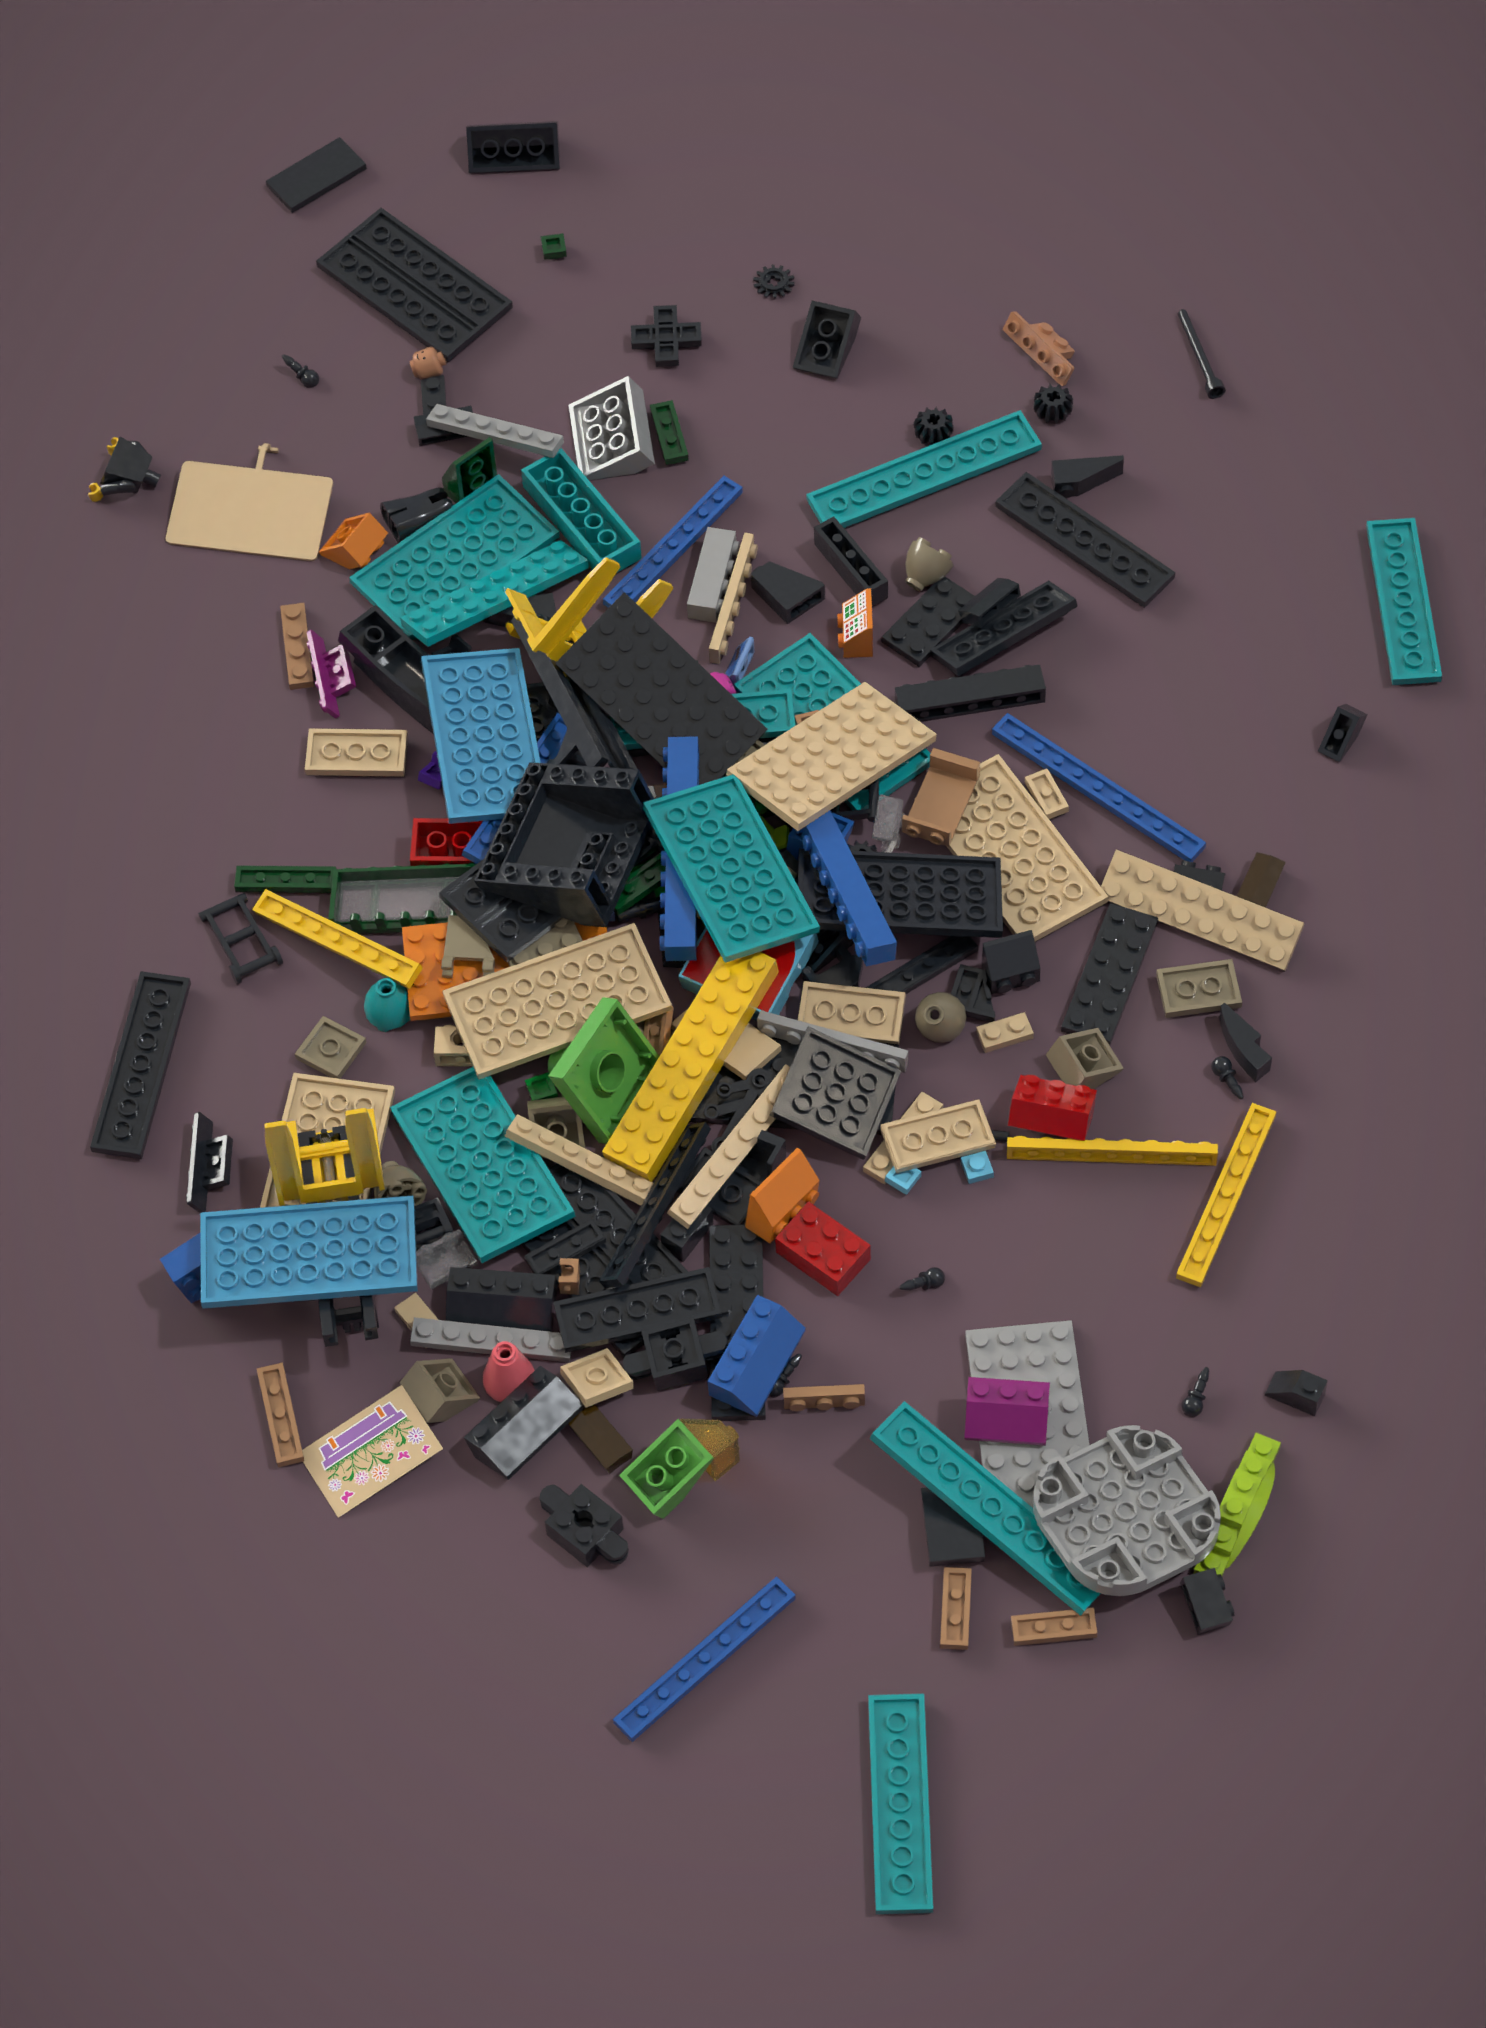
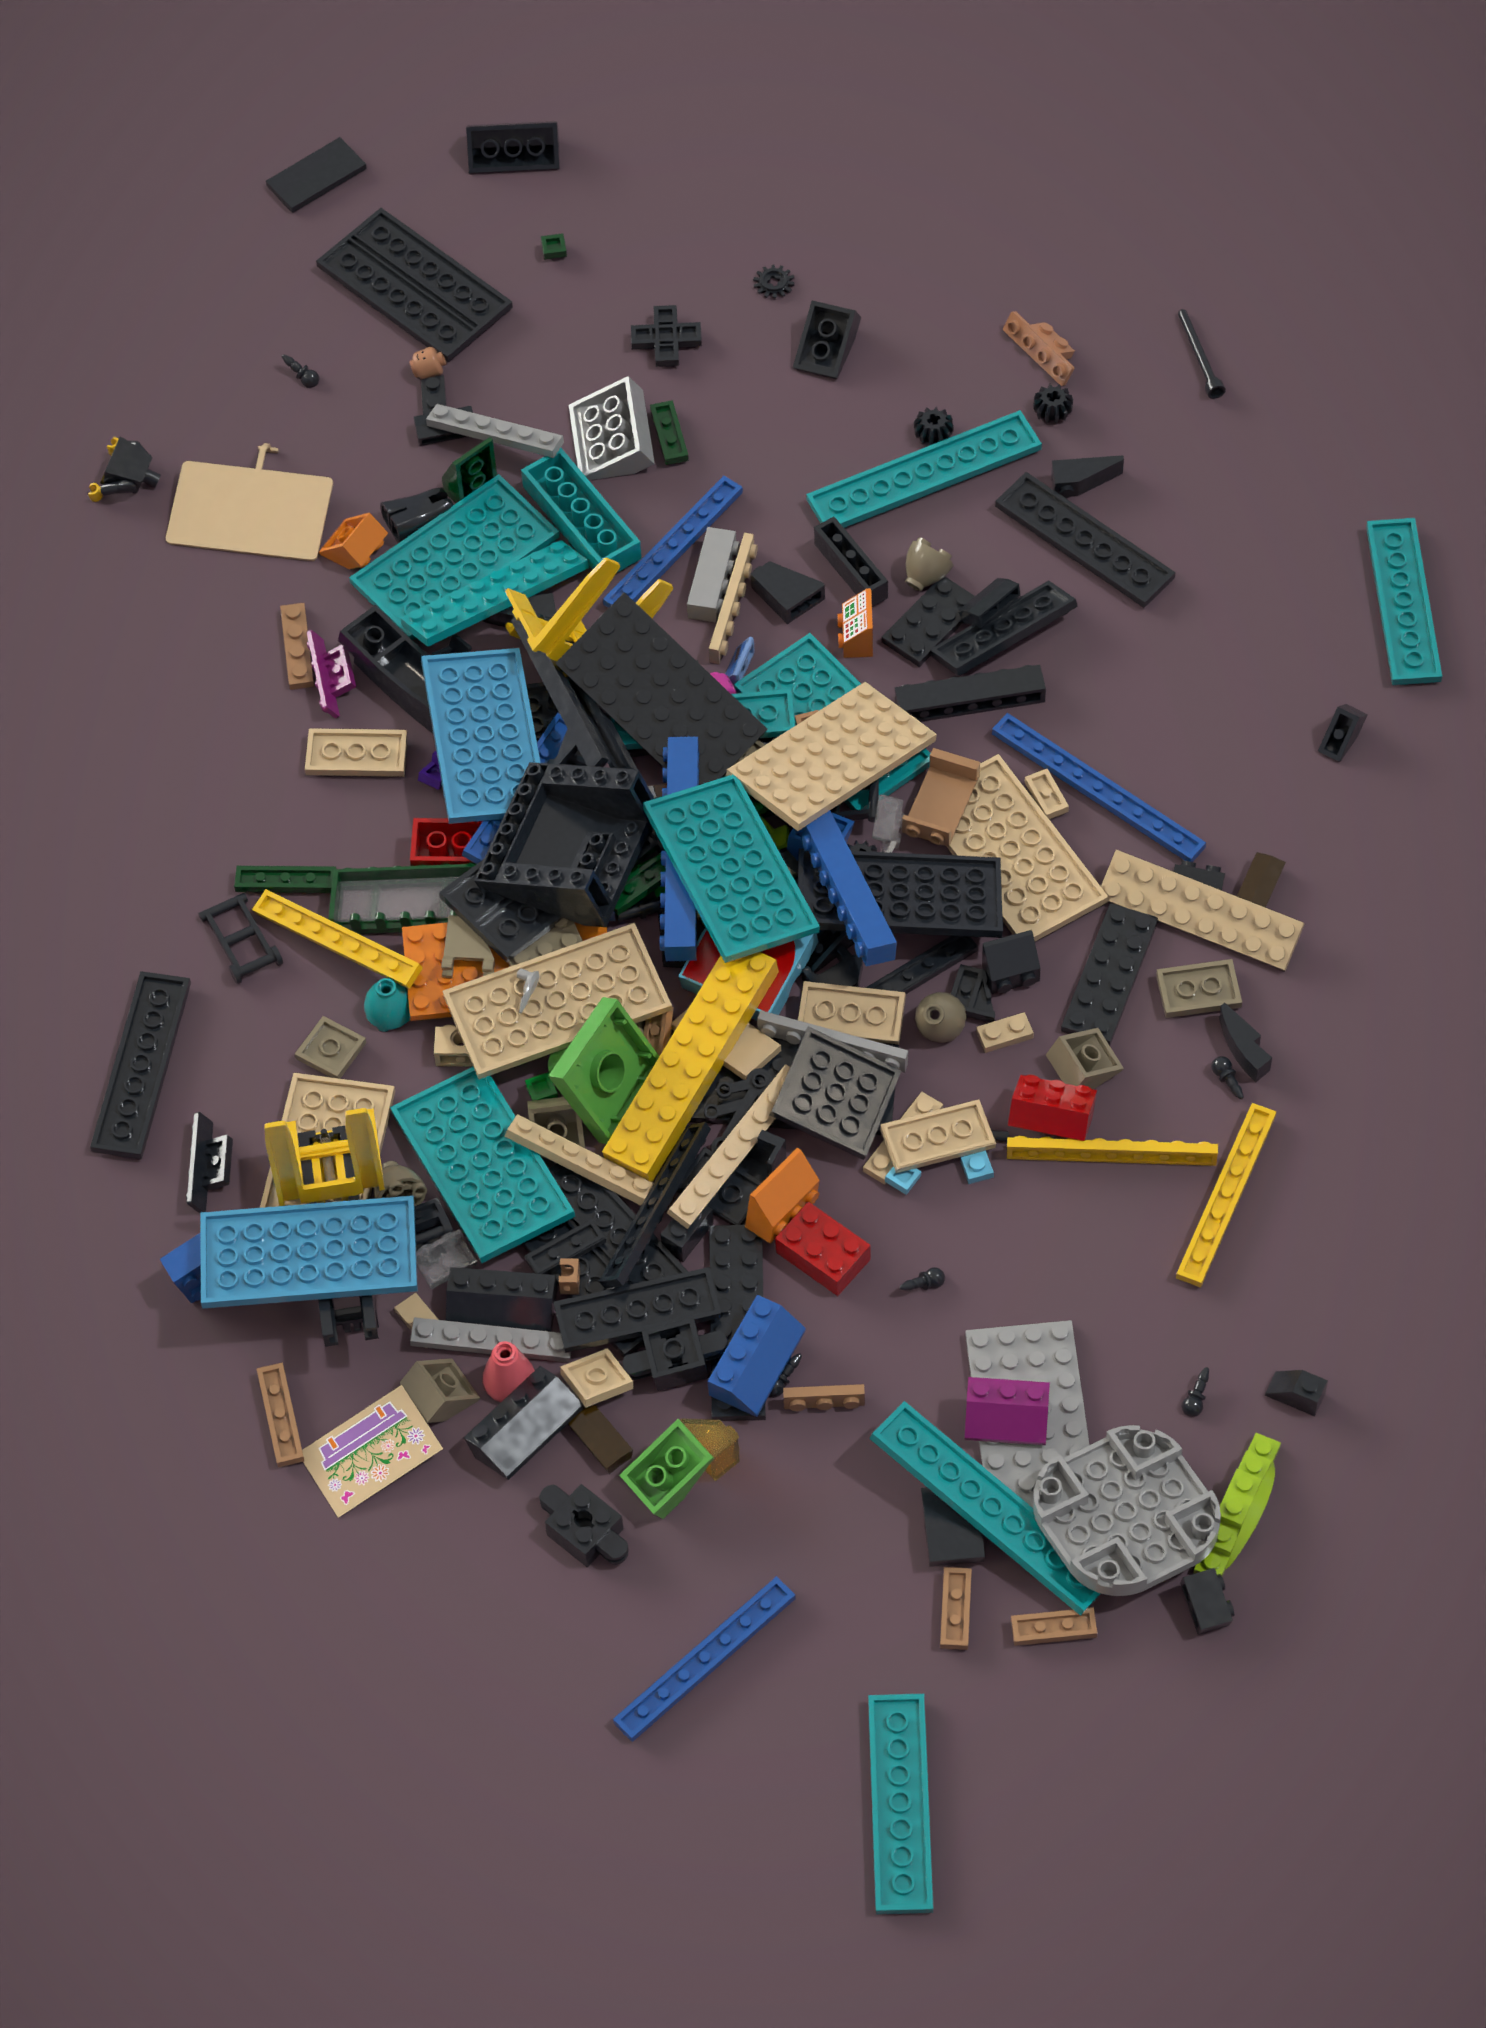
(531, 980): none -> light grey bar

